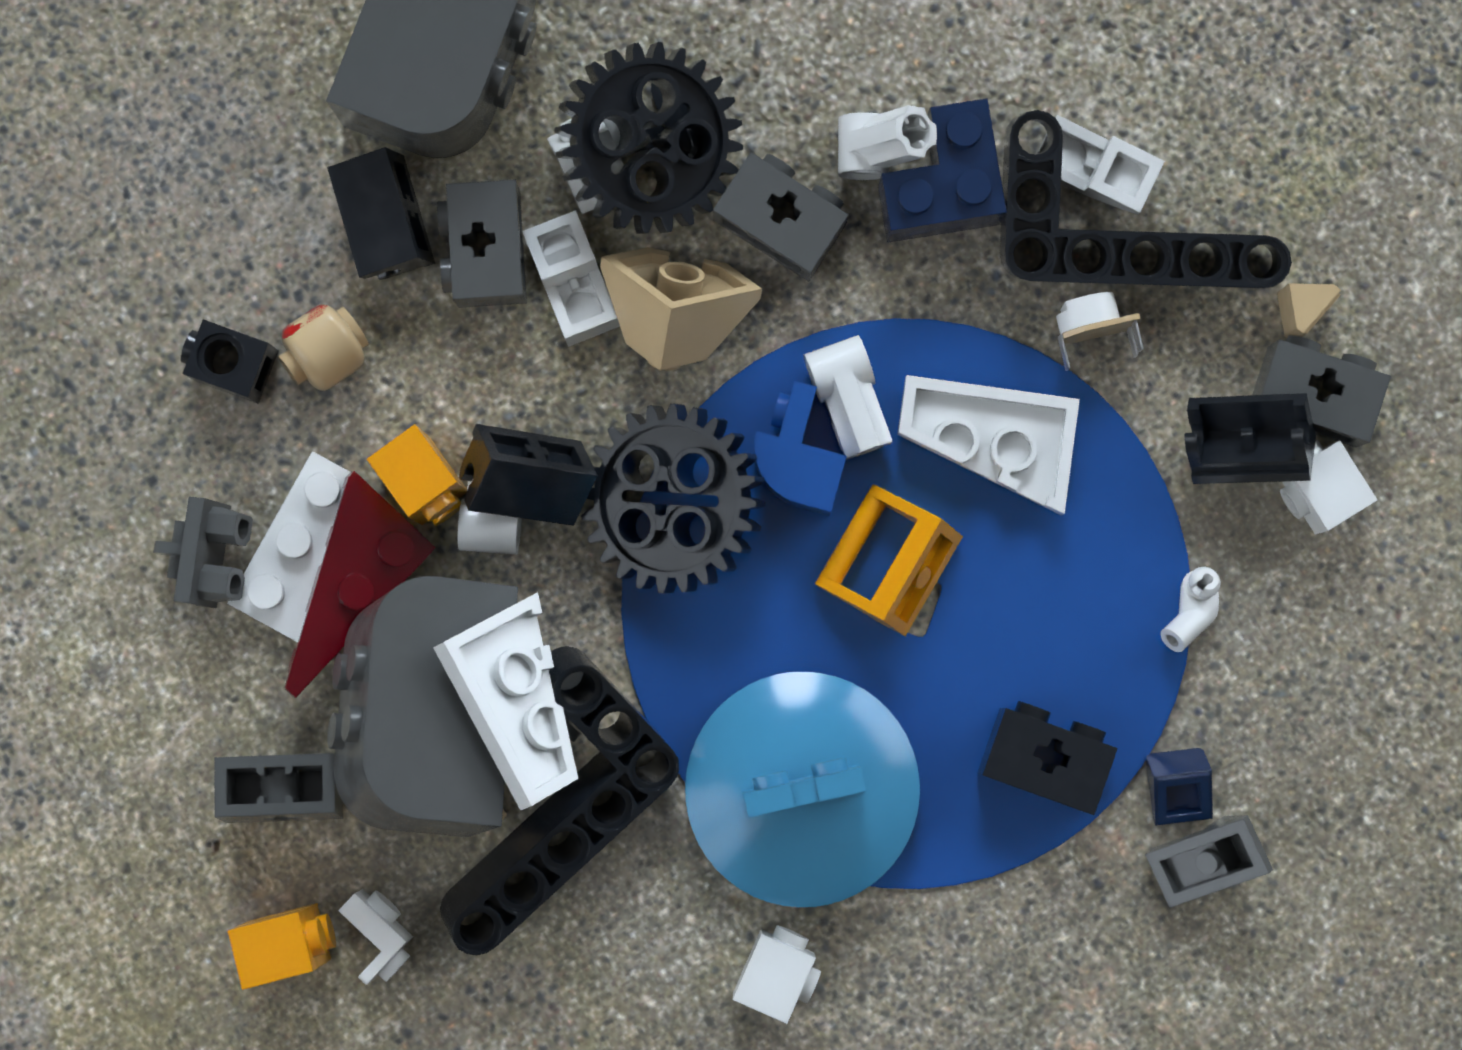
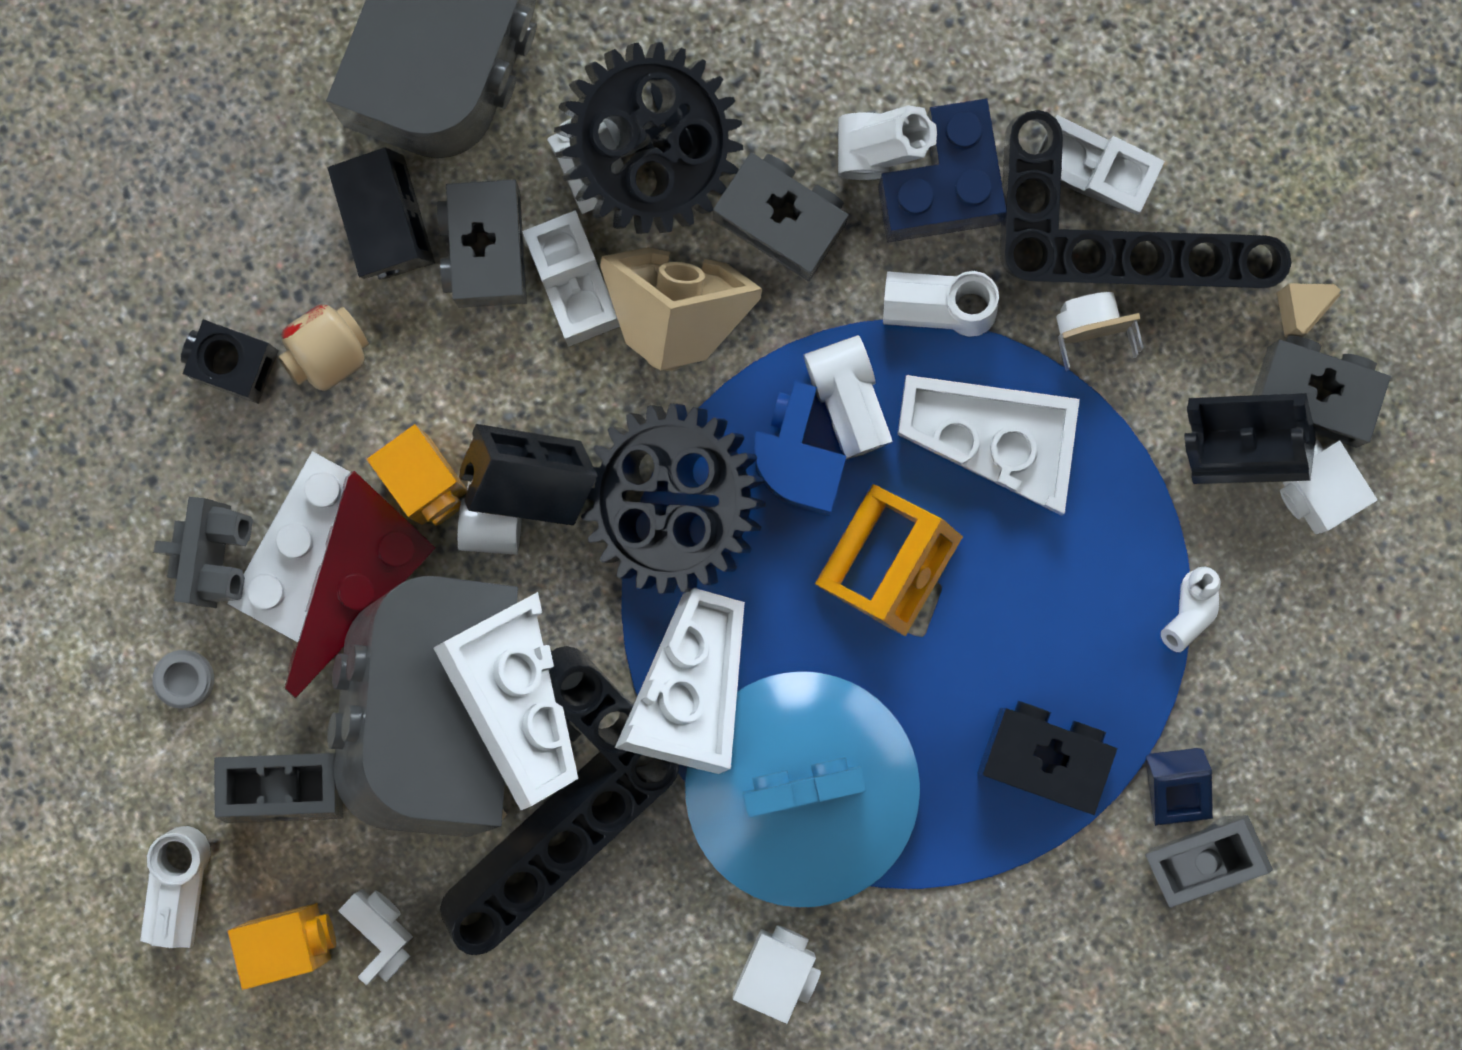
(172, 892): none -> white piece
(183, 679): none -> light grey tile
(691, 687): none -> white wing
(932, 300): none -> white piece

